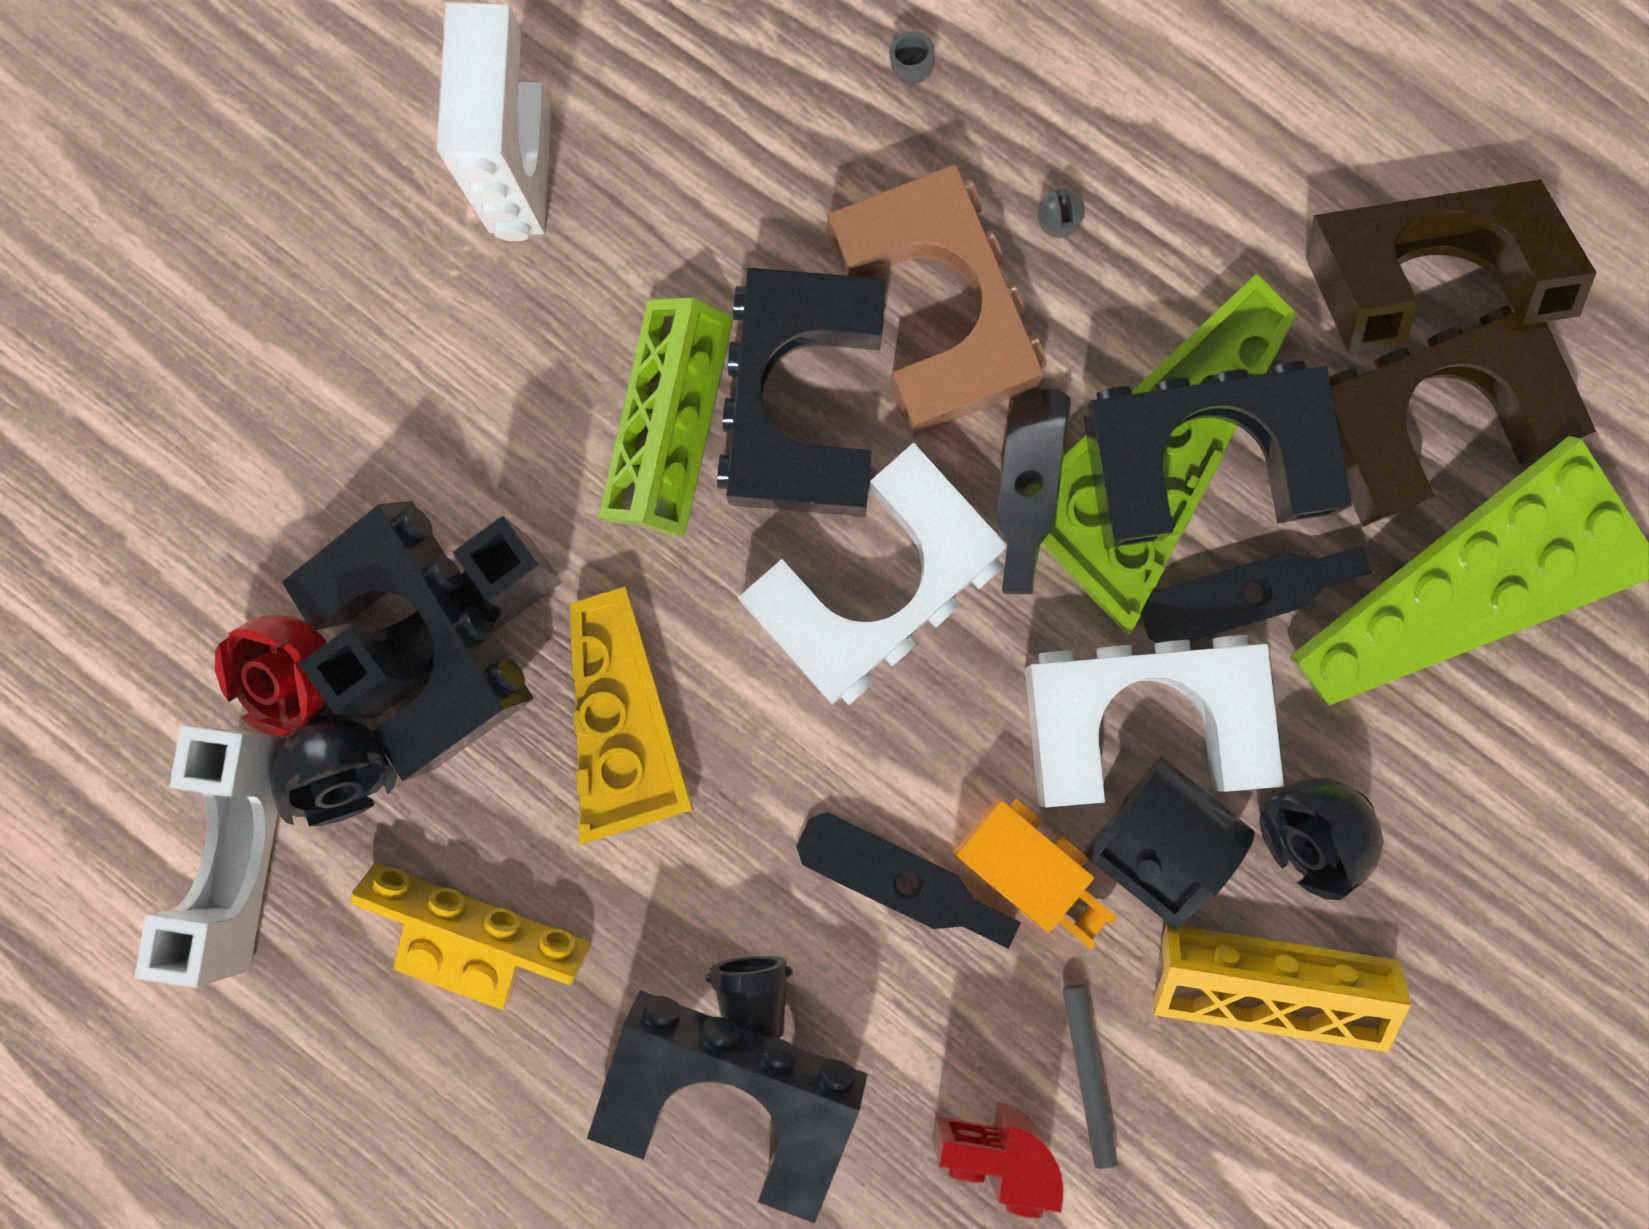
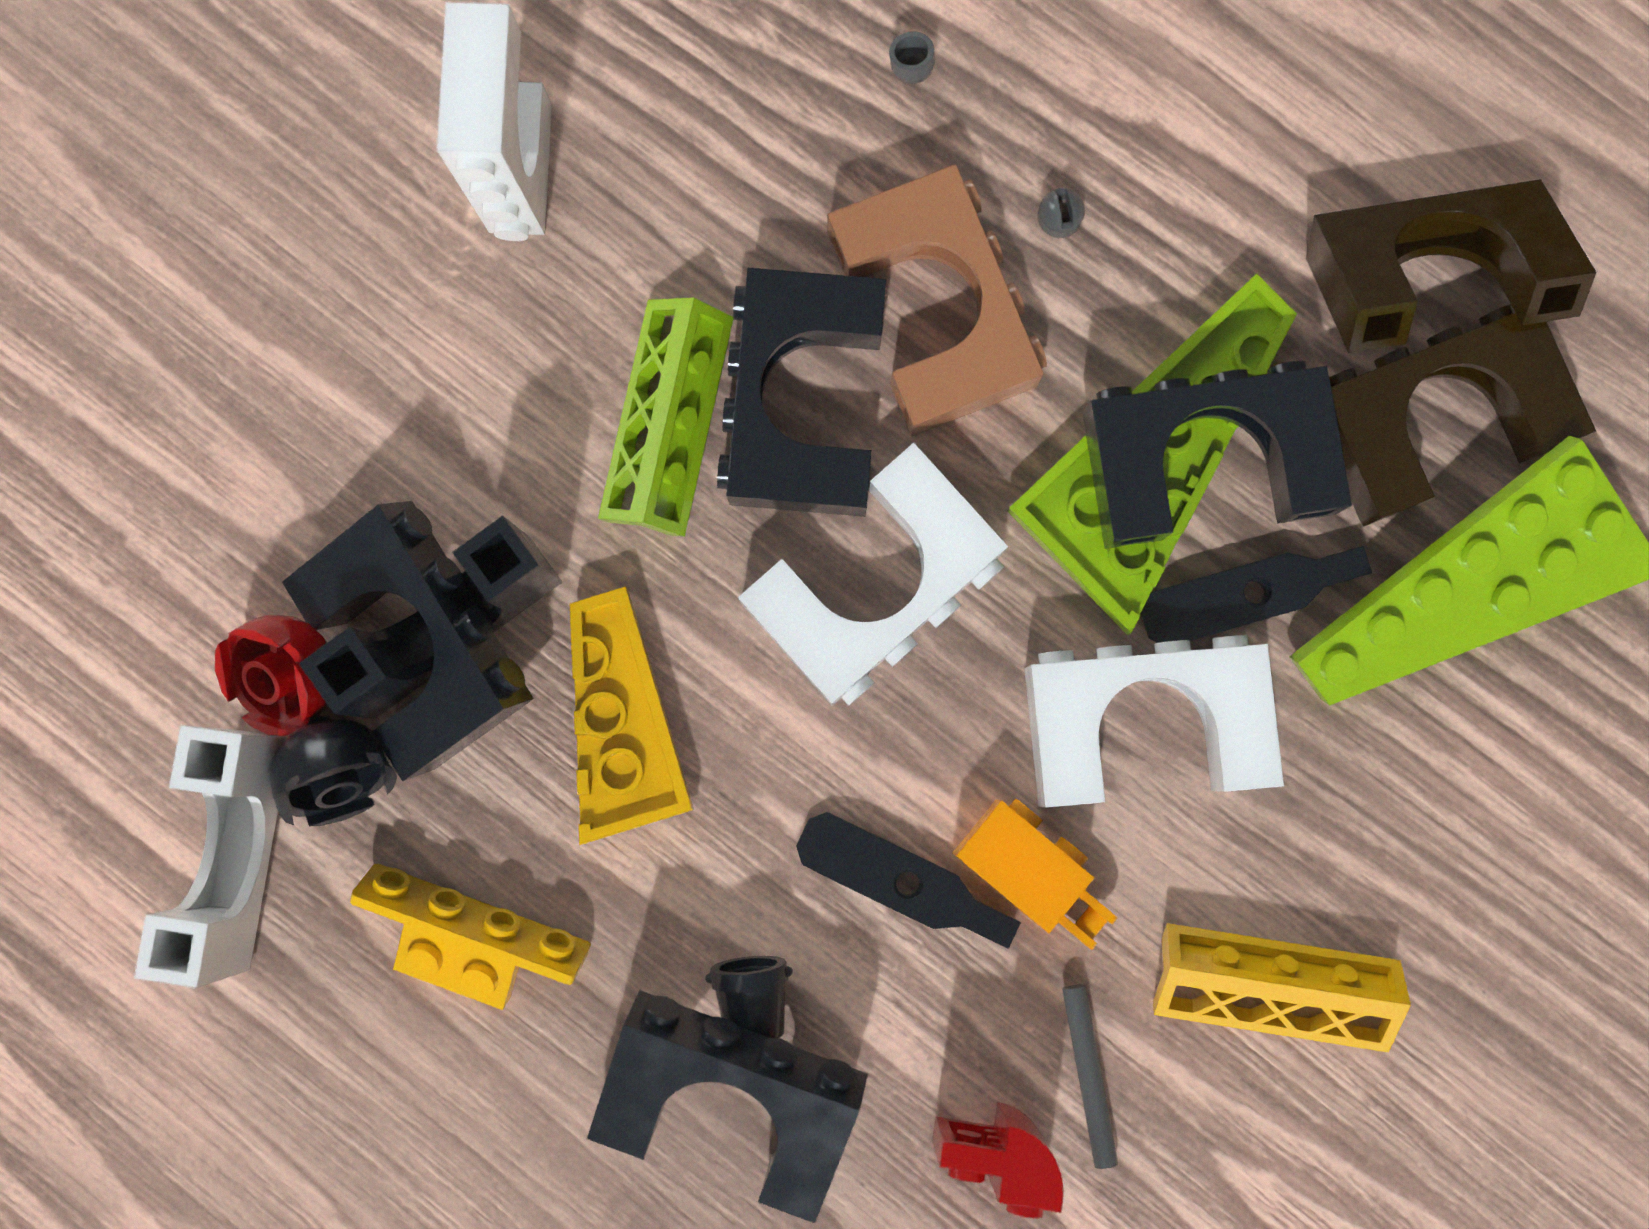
(1031, 455): black piece -> none
(1171, 844): black brick -> none
(1325, 834): black cylinder -> none

